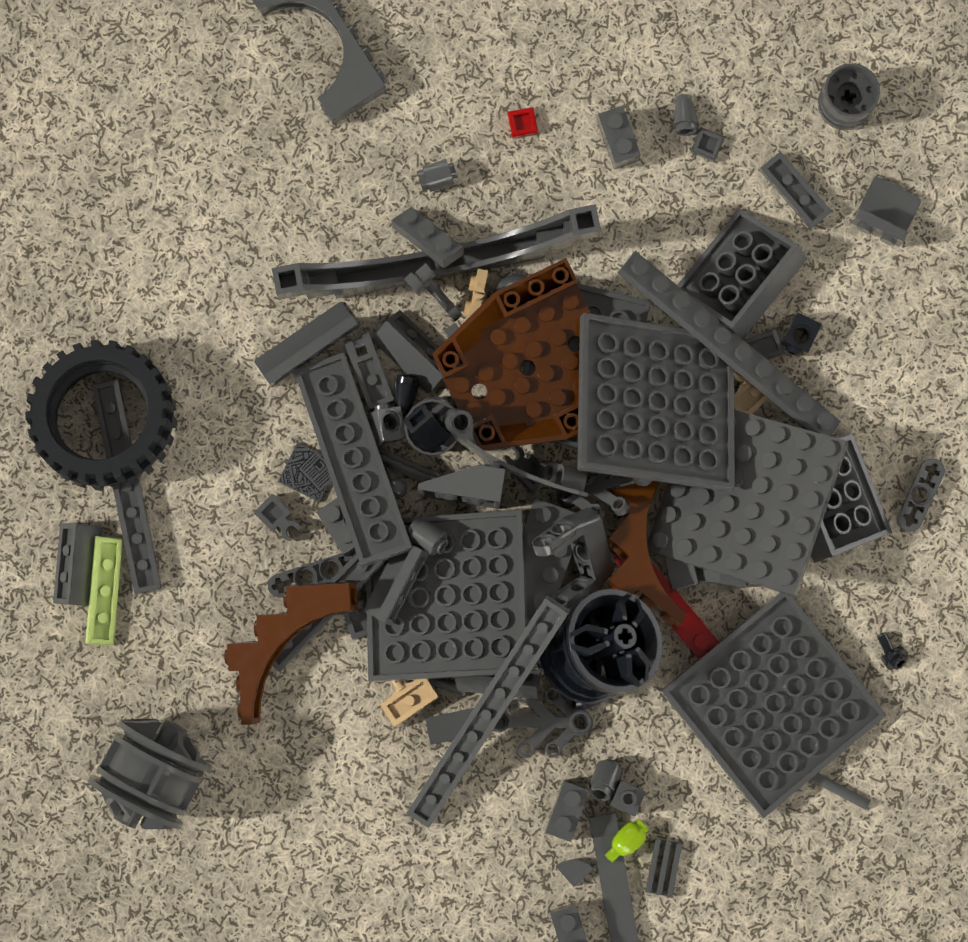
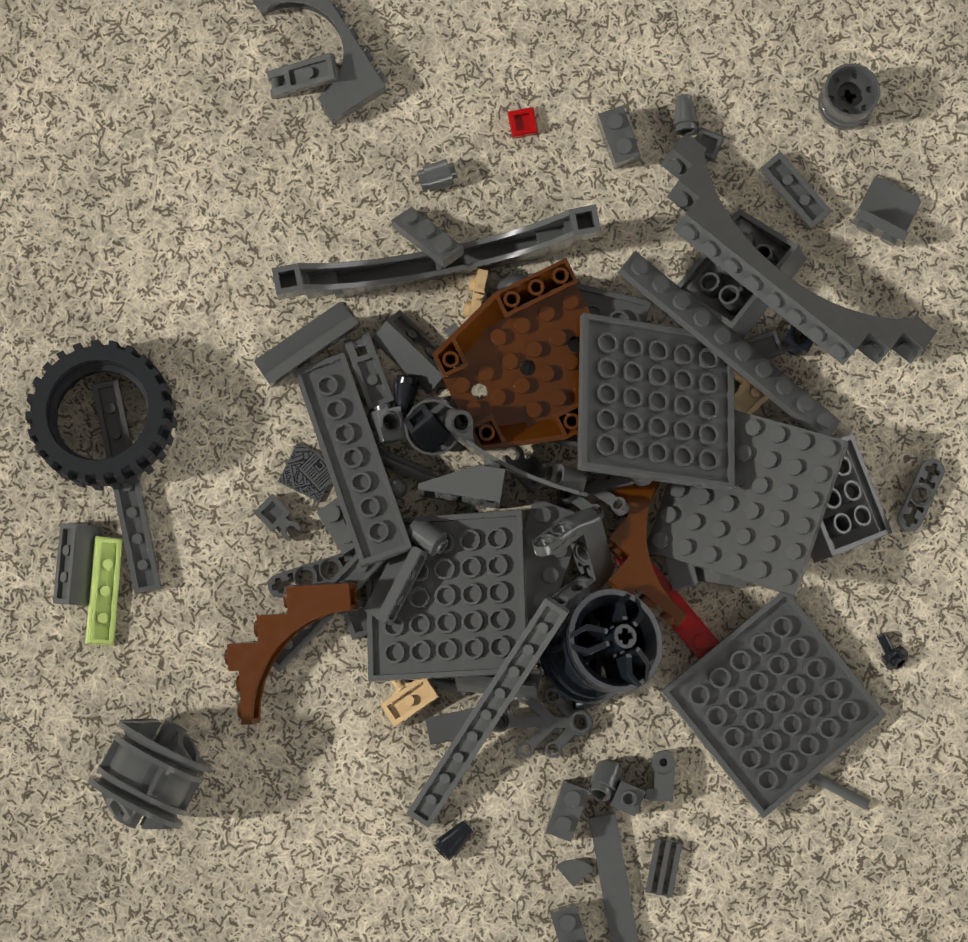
(303, 75): none -> dark grey plate
(423, 279): dark grey brick -> none
(453, 840): none -> black cone
(627, 840): lime plant -> none
(663, 777): none -> dark grey leg
(827, 324): none -> dark grey arch

